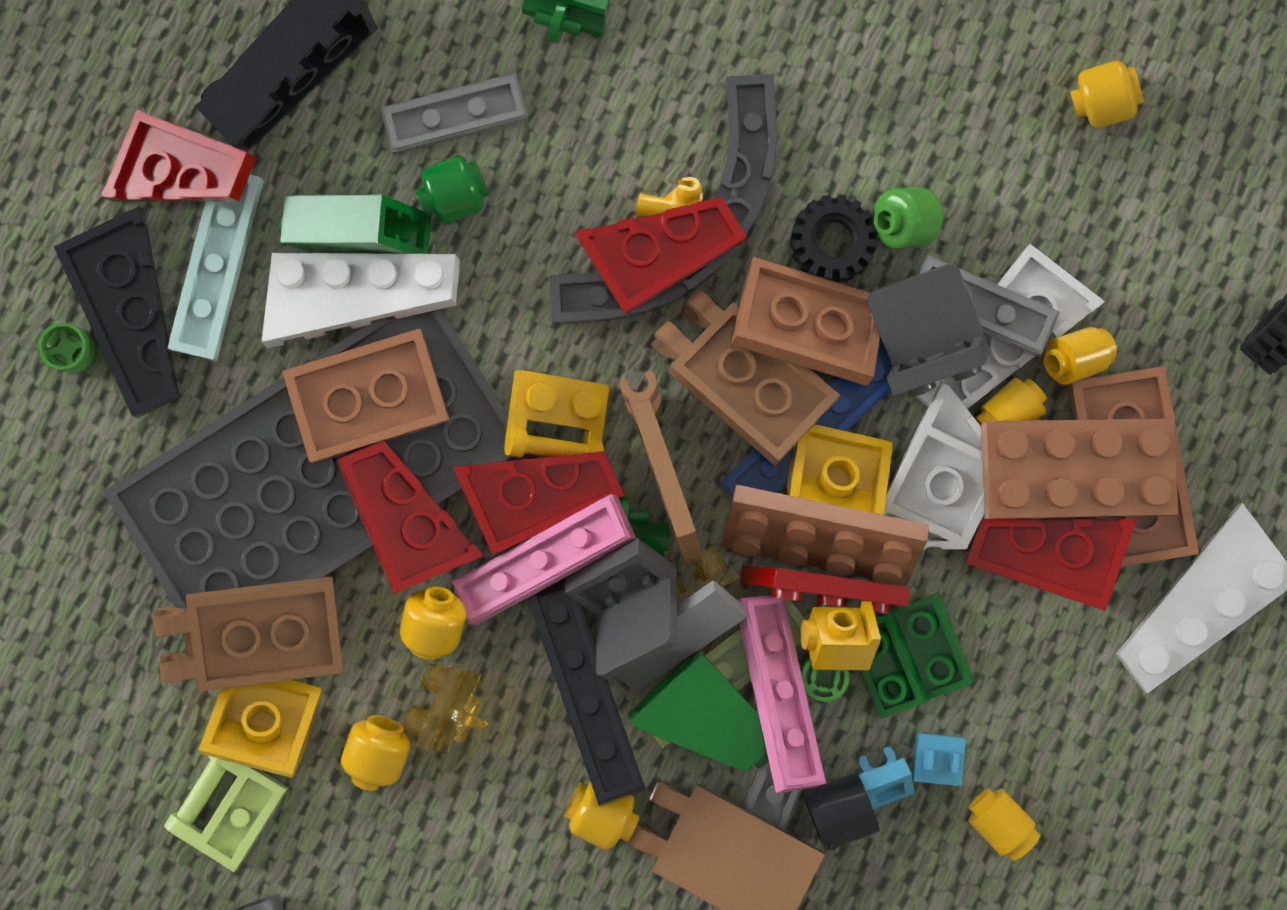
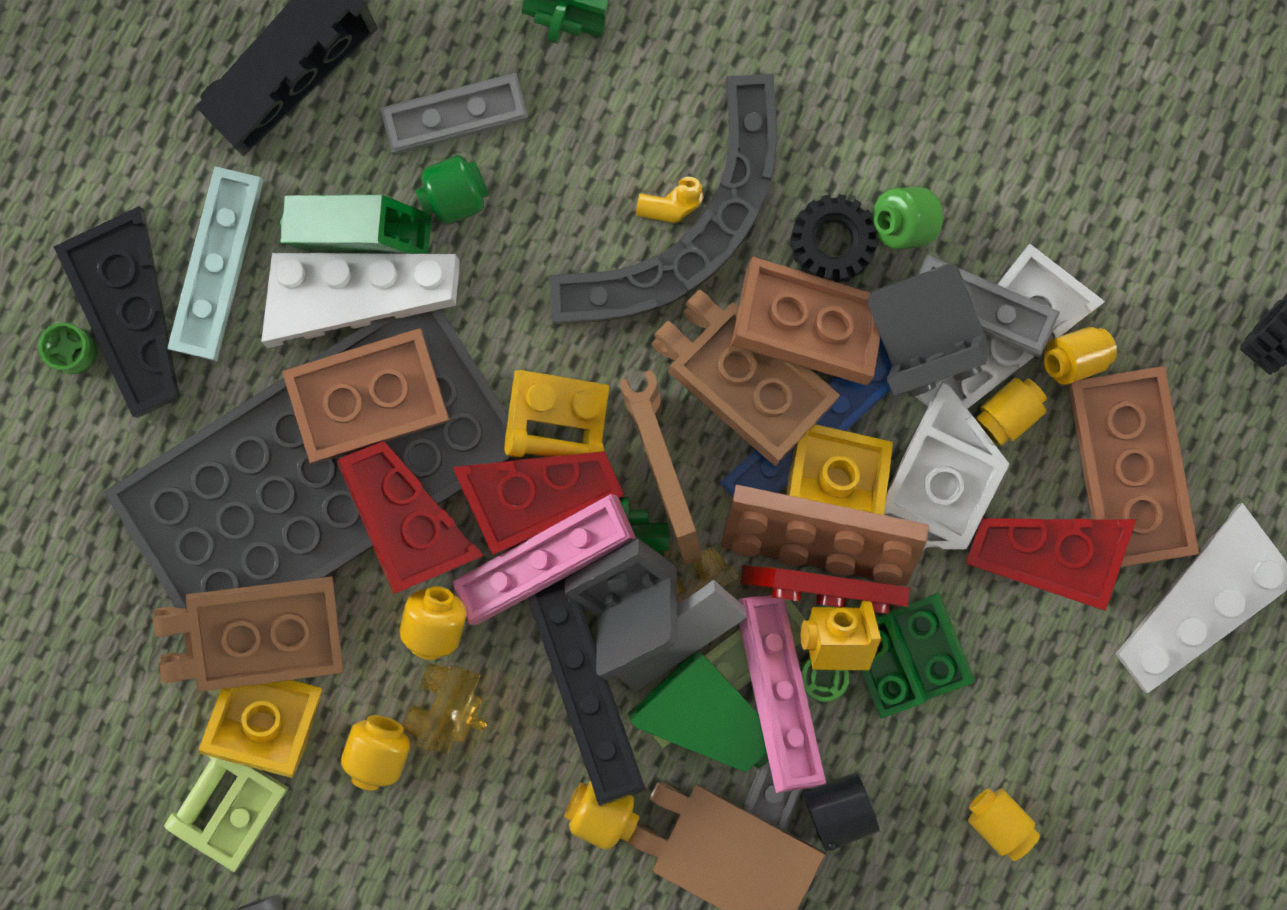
(175, 165): wing -> none
(659, 250): red wing -> none
(886, 782): medium azure tile -> none
(938, 759): medium azure tile -> none
(1079, 468): nougat plate -> none
(1107, 94): yellow head -> none

